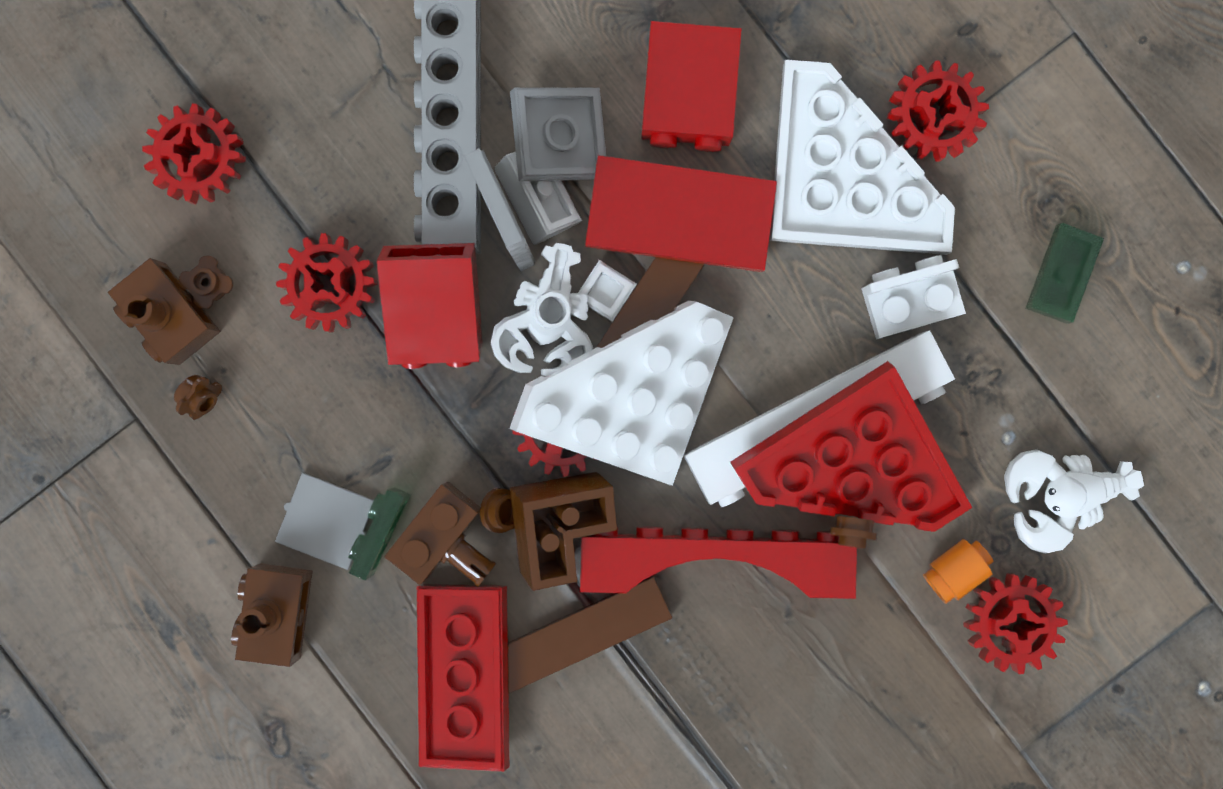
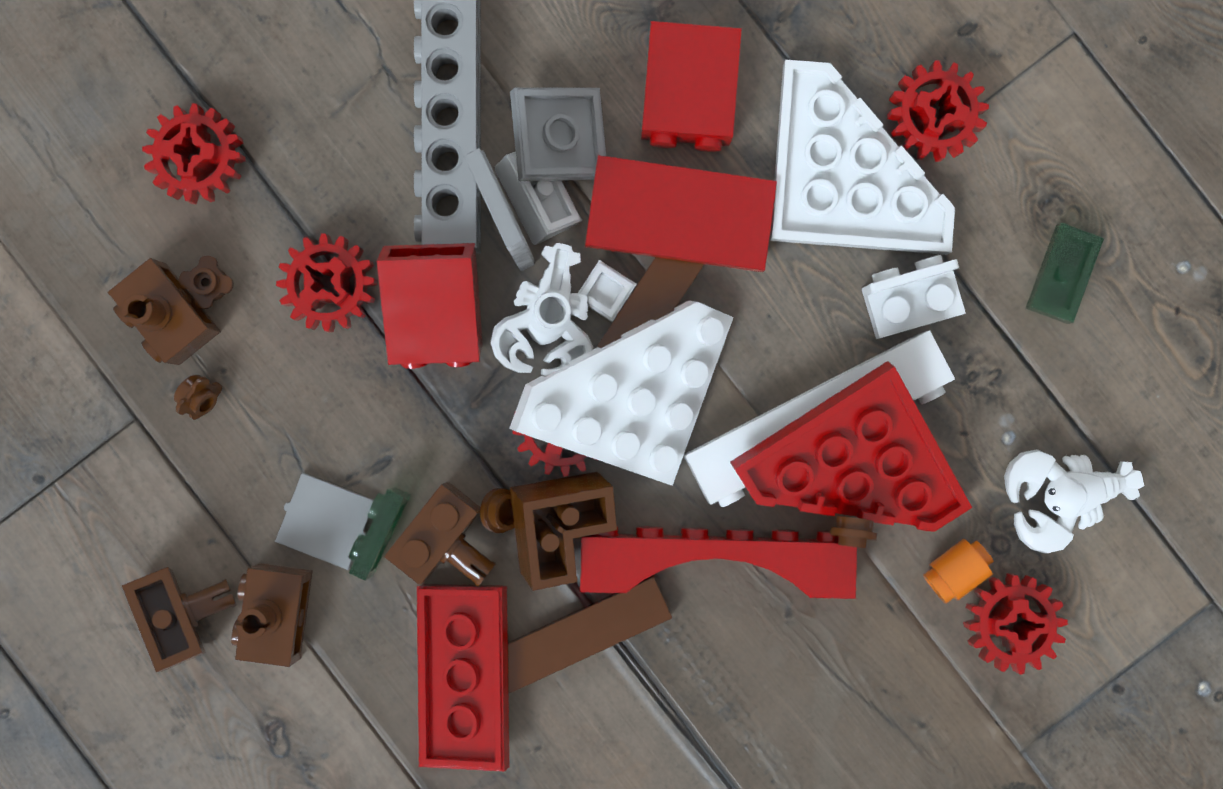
(170, 617): none -> reddish brown brick

